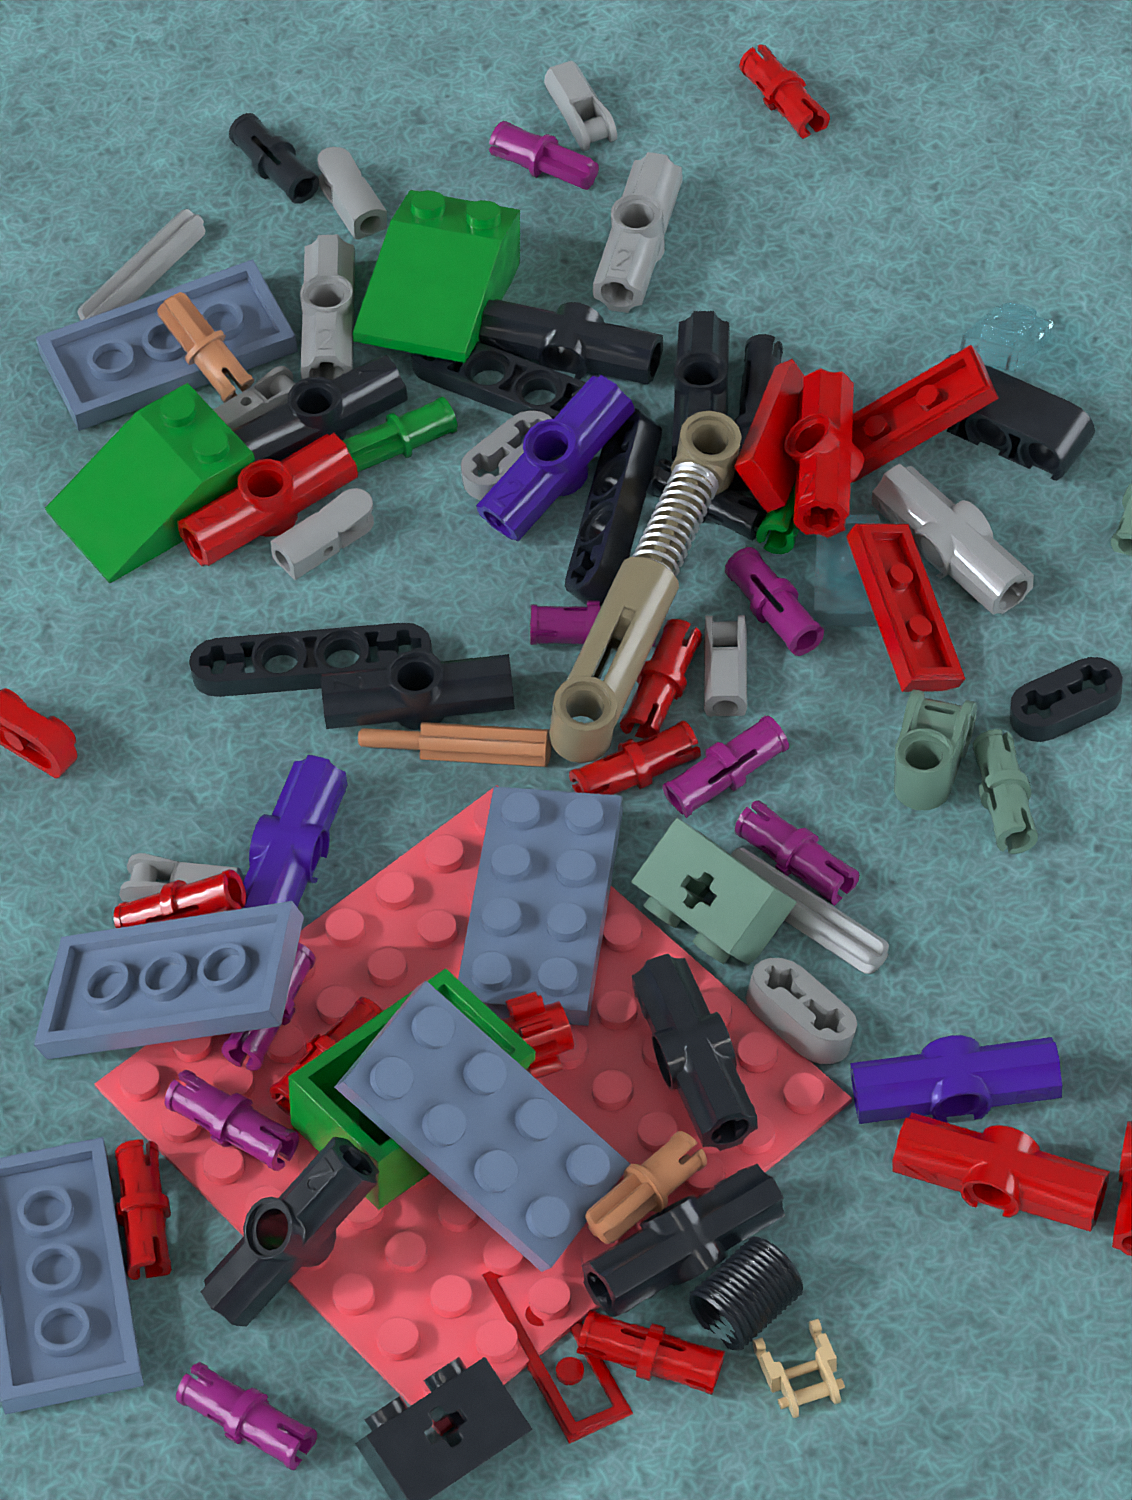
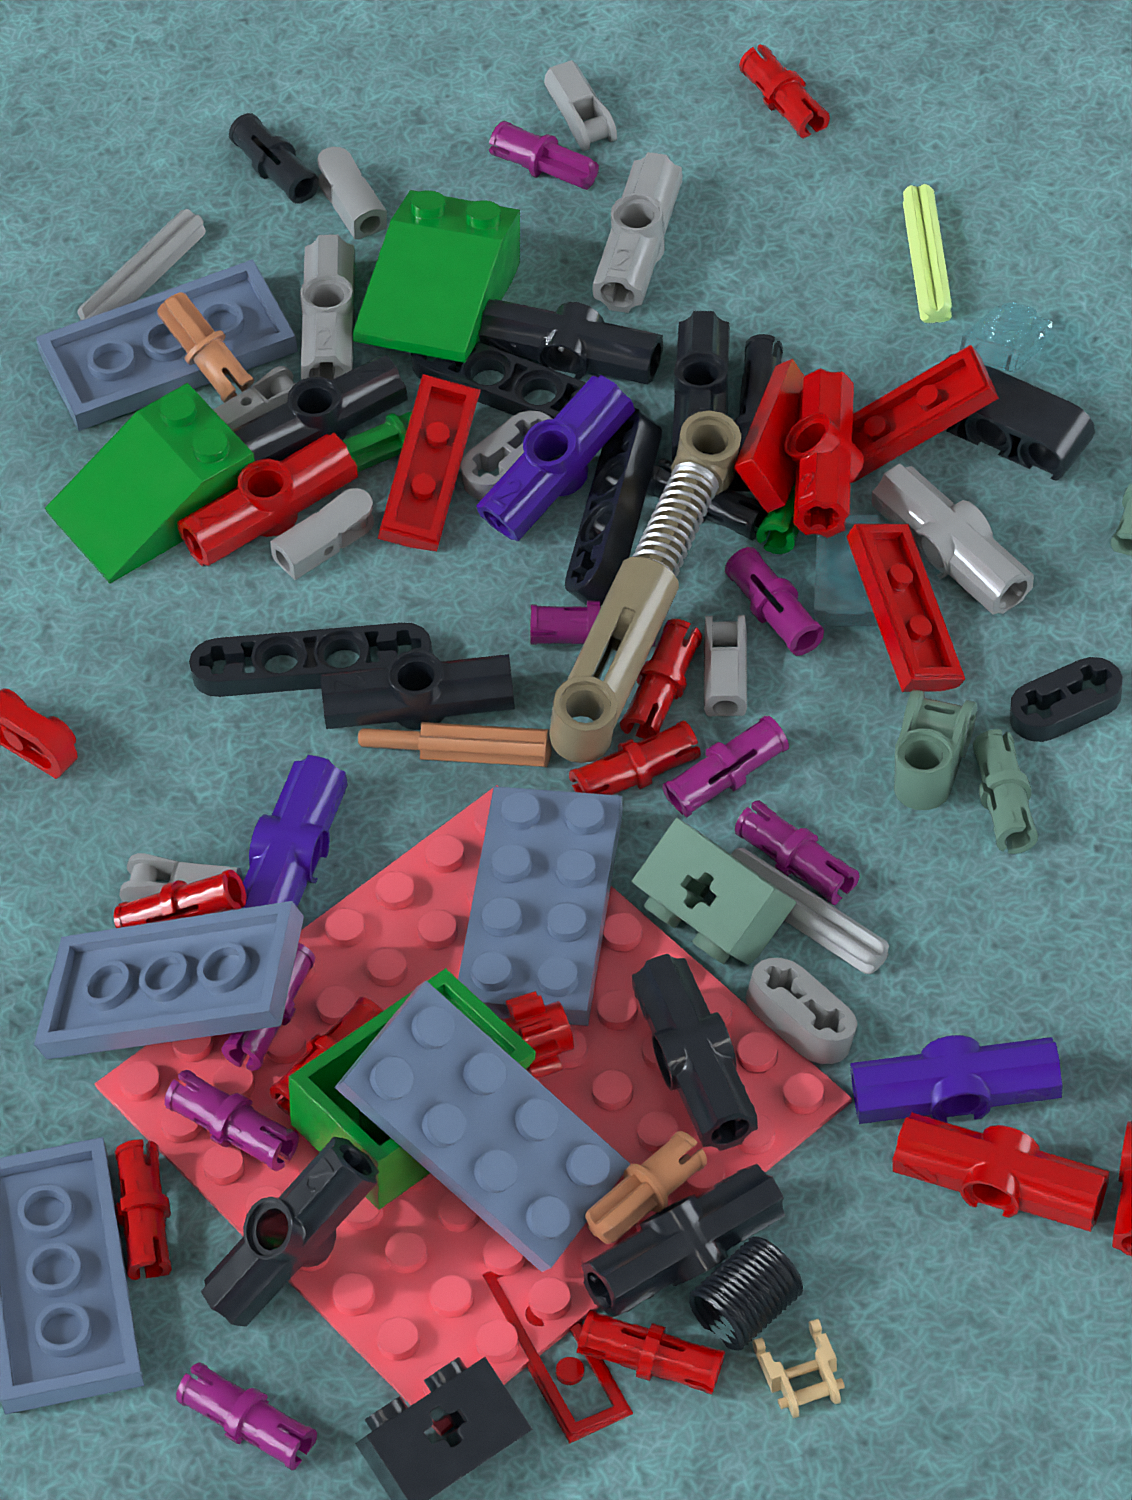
(429, 464): none -> red tile
(927, 254): none -> yellowish green axle

